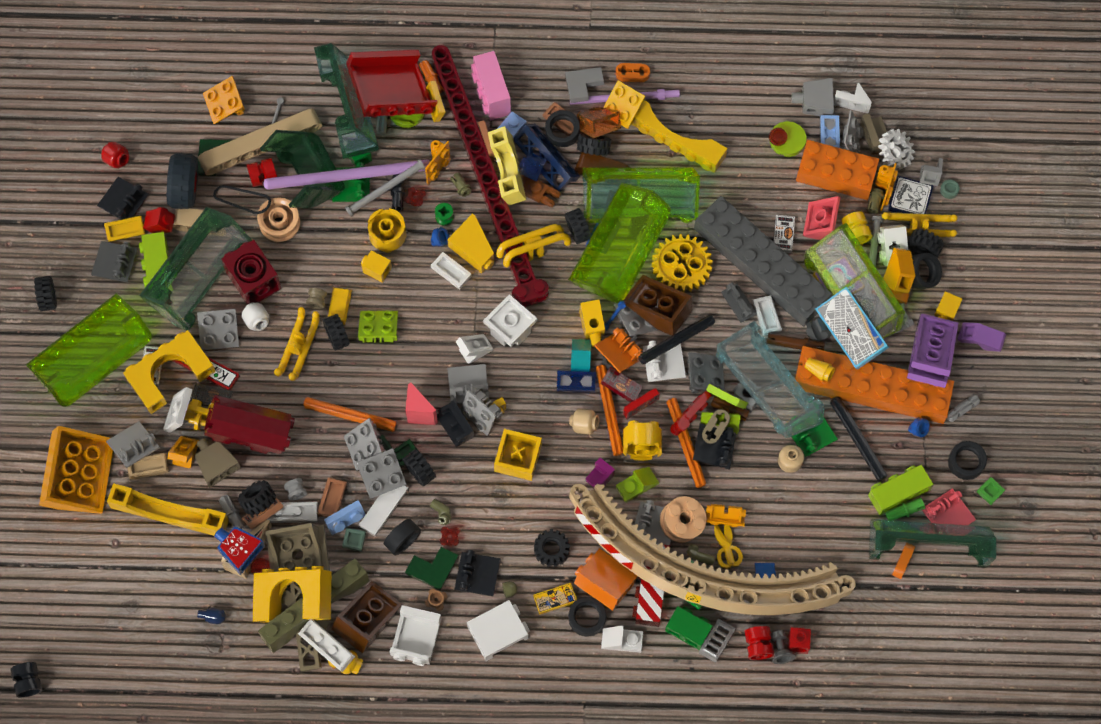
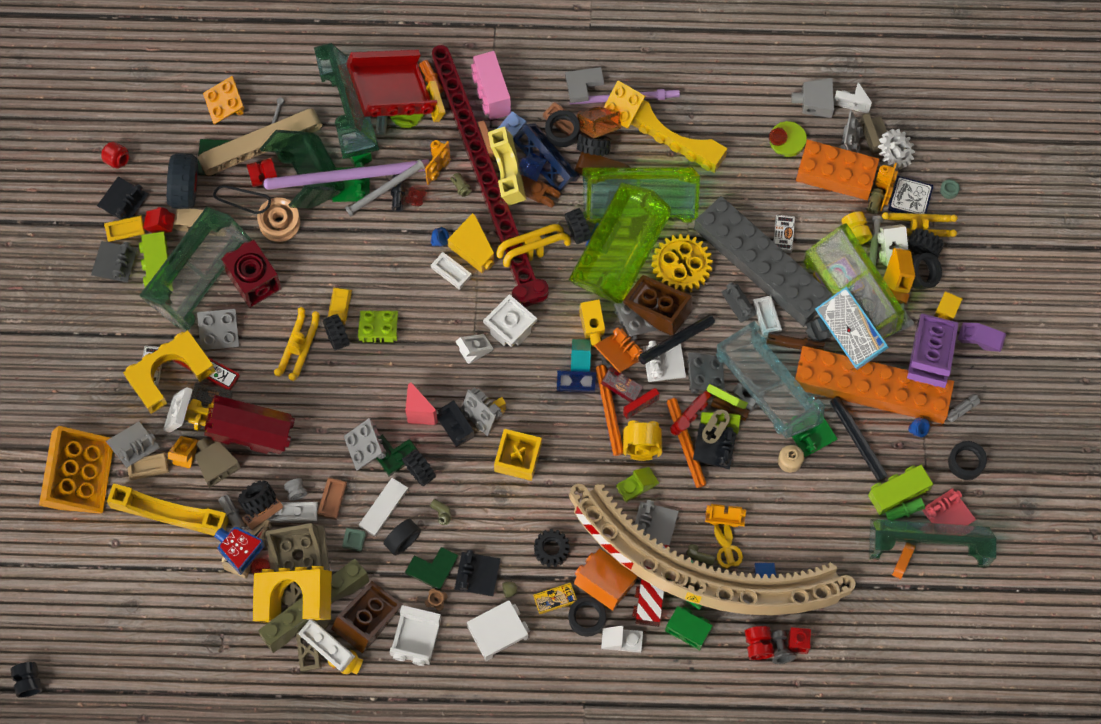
(45, 293): black tyre -> none
(90, 350): clear neon green windscreen -> none
(212, 615): dark blue cylinder -> none
(255, 316): white head -> none
(316, 298): dark tan wheel -> none
(344, 517): light blue piece -> none
(349, 414): orange axle -> none
(376, 266): yellow brick -> none
(381, 473): light grey hinge -> none
(386, 230): yellow brick -> none
(446, 217): green wheel -> none
(449, 541): clear red plate -> none
(466, 378): light grey hinge -> none
(584, 421): tan head -> none
(601, 473): magenta panel -> none
(621, 305): blue hinge -> none
(632, 72): orange beam -> none
(691, 511): light nougat wheel -> none
(709, 653): light grey slope -> none
(820, 369): yellow cone -> none
(821, 218): coral slope -> none
(830, 130): light blue piece -> none
(930, 174): light grey panel -> none
(990, 491): bright green plate -> none

